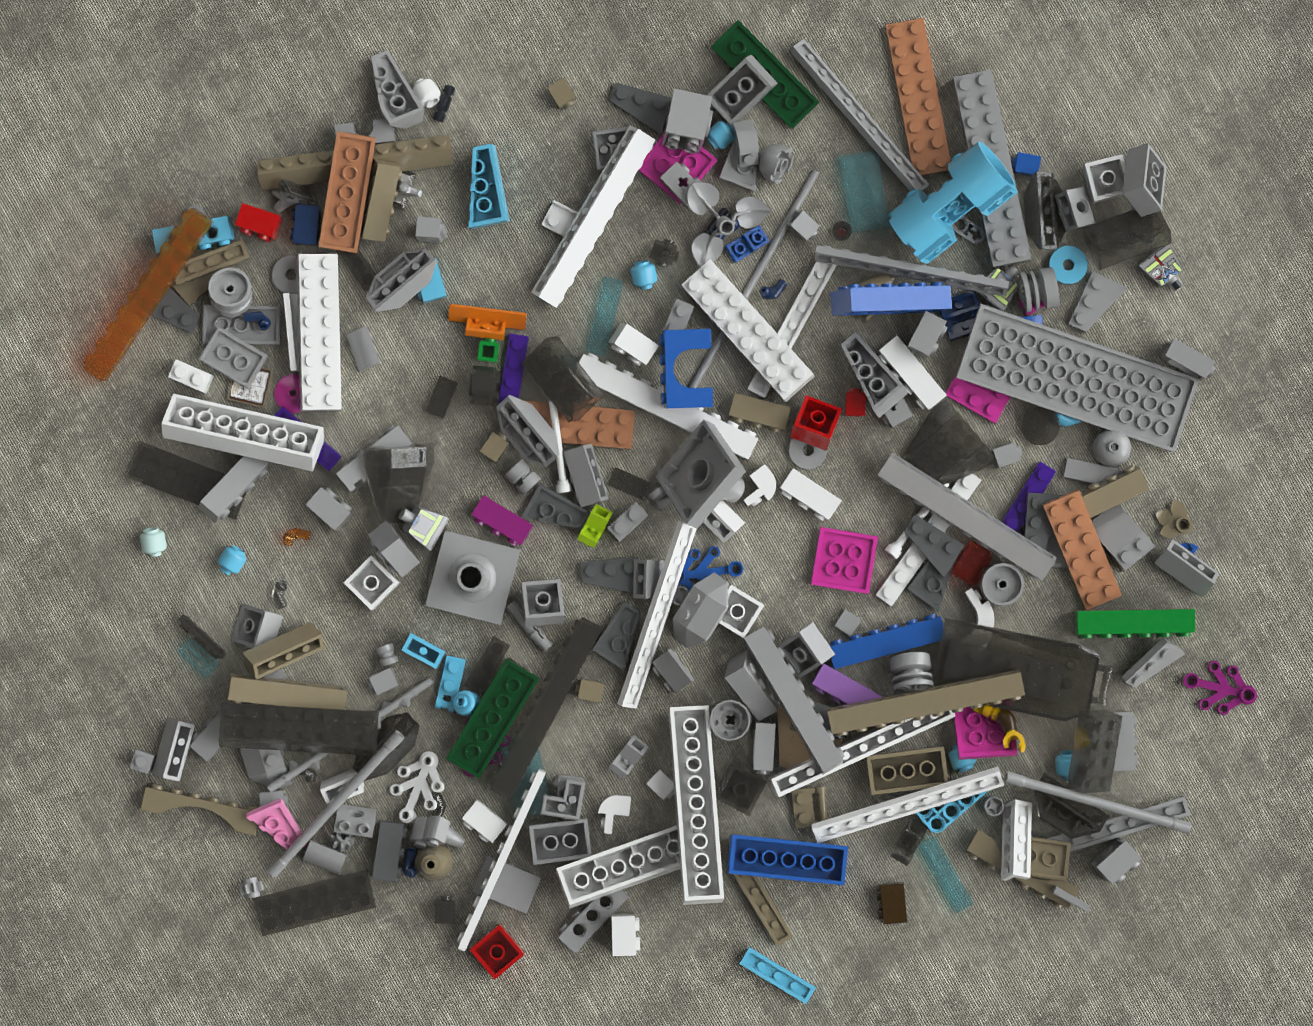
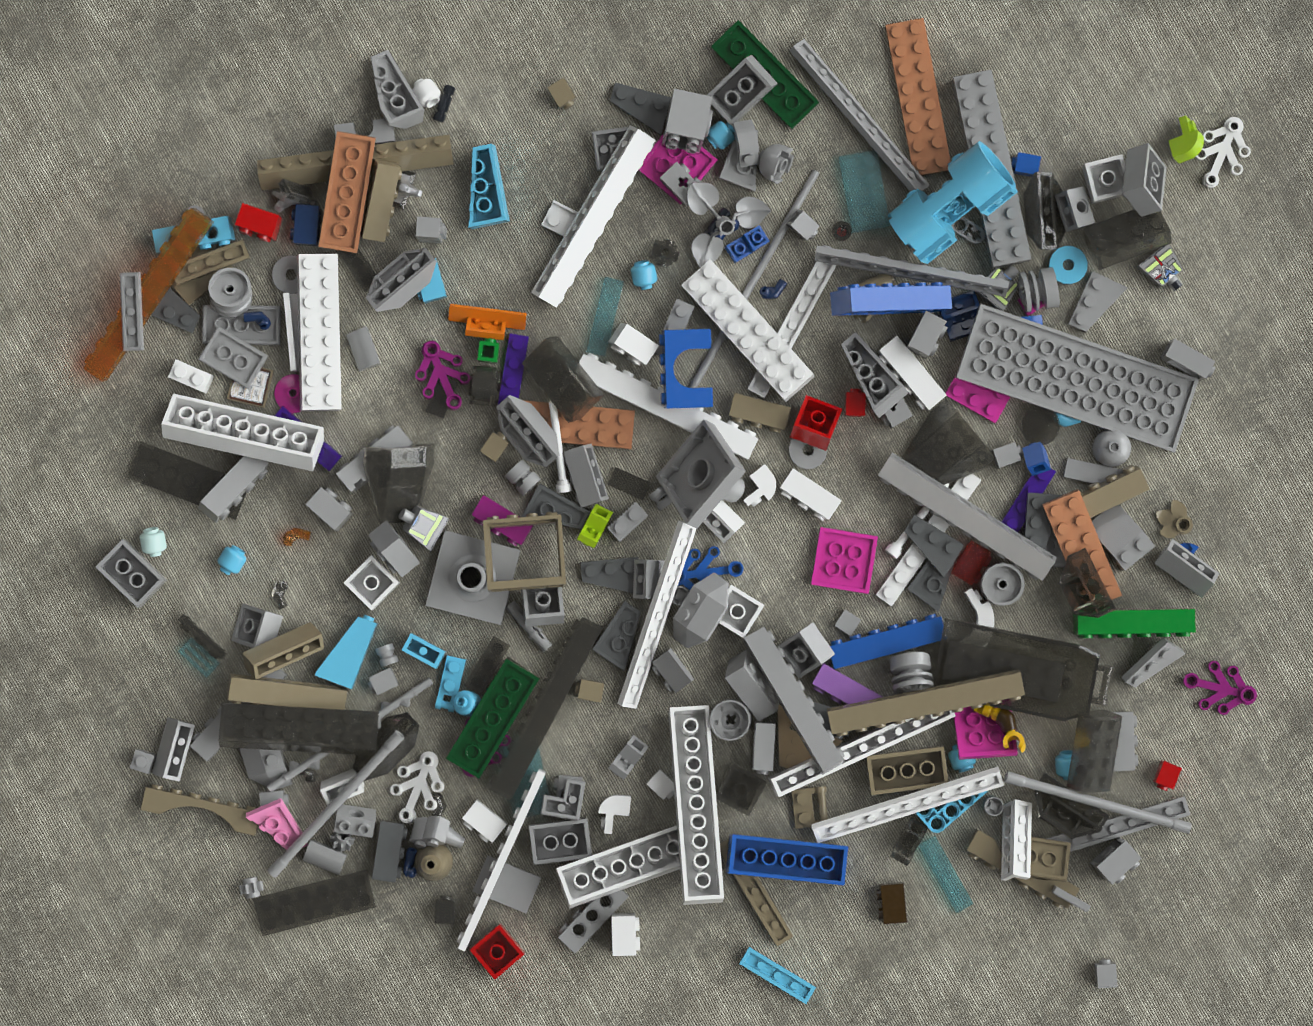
(131, 311): none -> light grey tile
(131, 573): none -> light grey brick
(348, 655): none -> medium azure slope
(440, 372): none -> magenta plant
(524, 584): none -> dark tan window
(1036, 458): none -> blue brick
(1084, 587): none -> clear smoke wedge
(1105, 974): none -> light grey brick
(1166, 775): none -> red brick
(1189, 144): none -> lime brick
(1224, 149): none -> white plant

